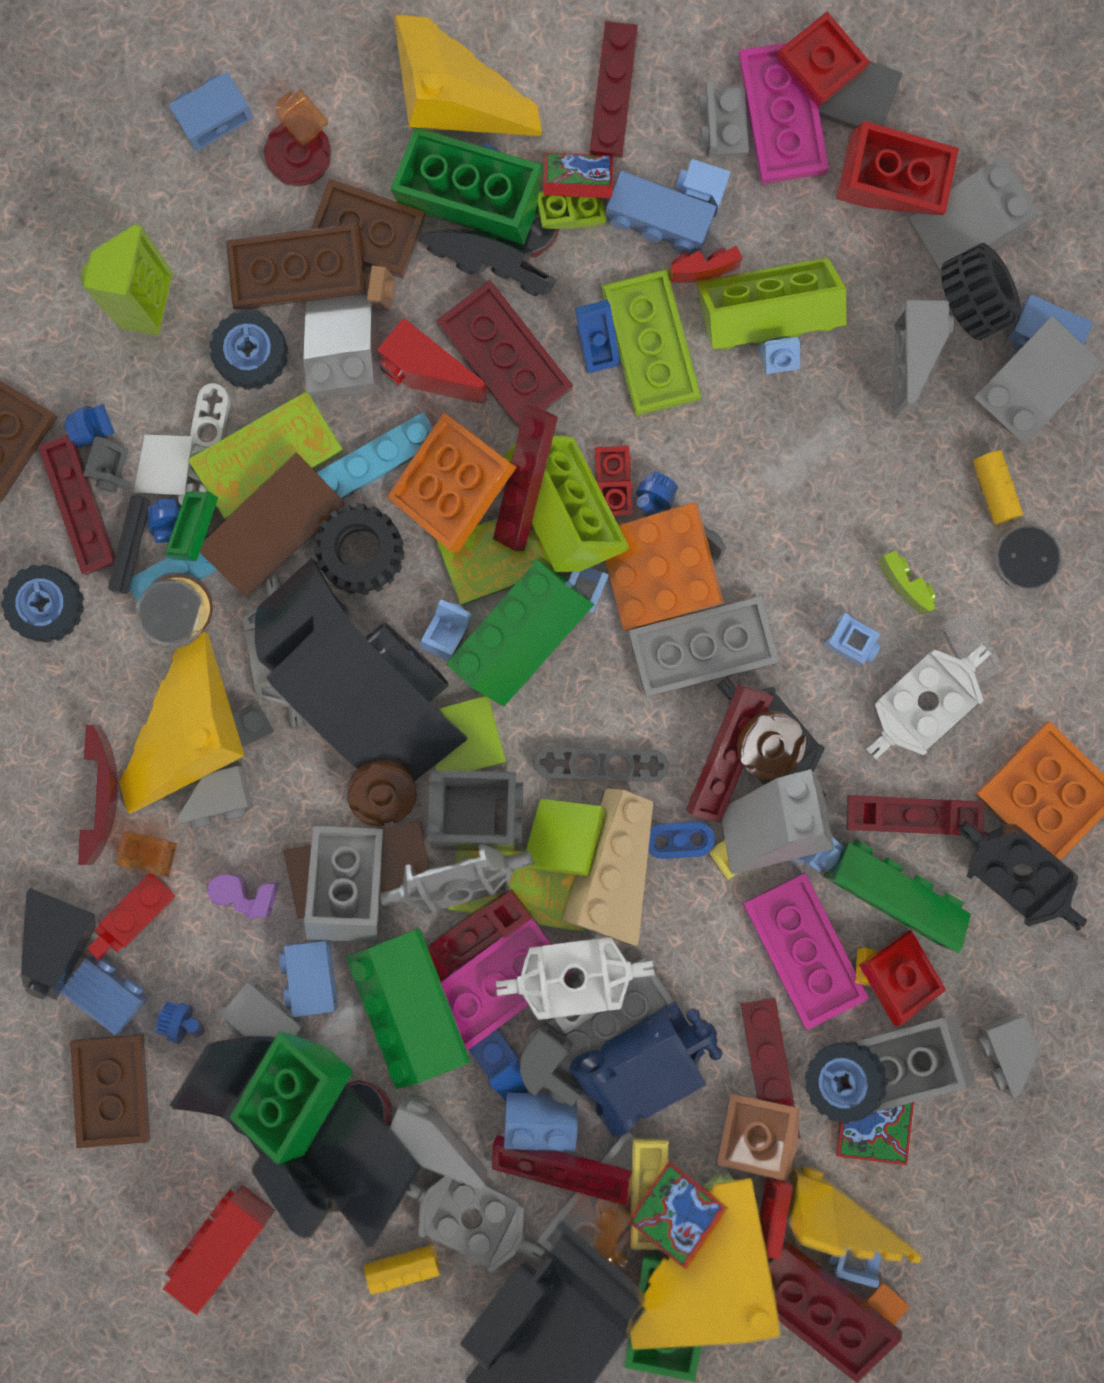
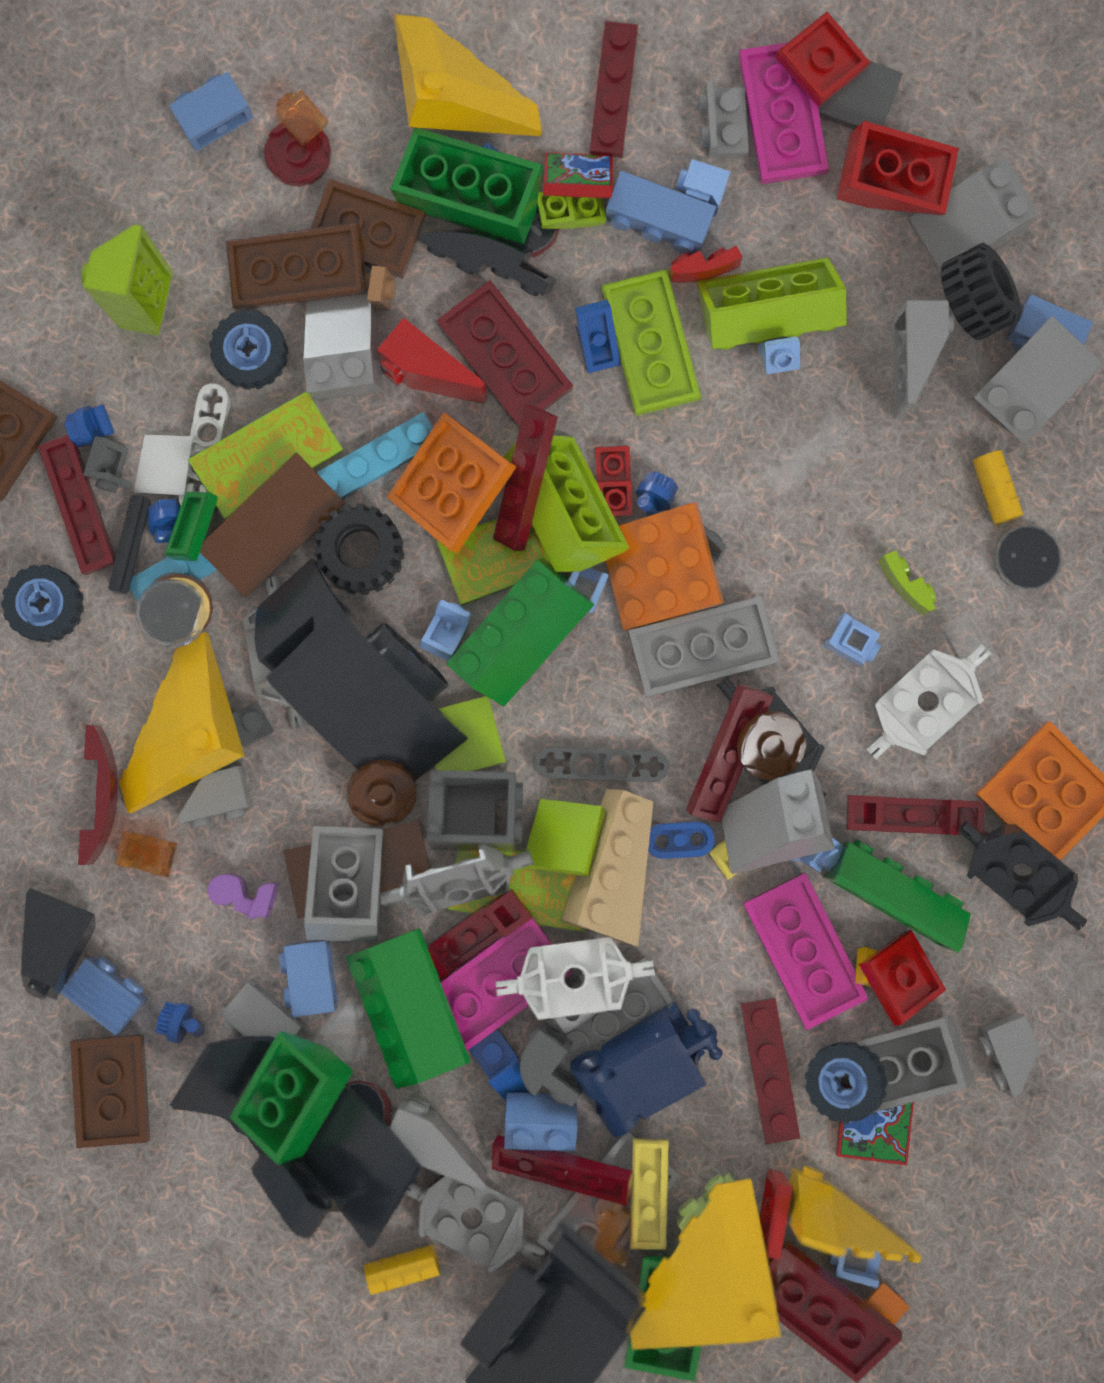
(131, 916): red hinge -> none
(216, 1248): red brick -> none
(677, 1214): tile -> none
(759, 1137): nougat slope -> none

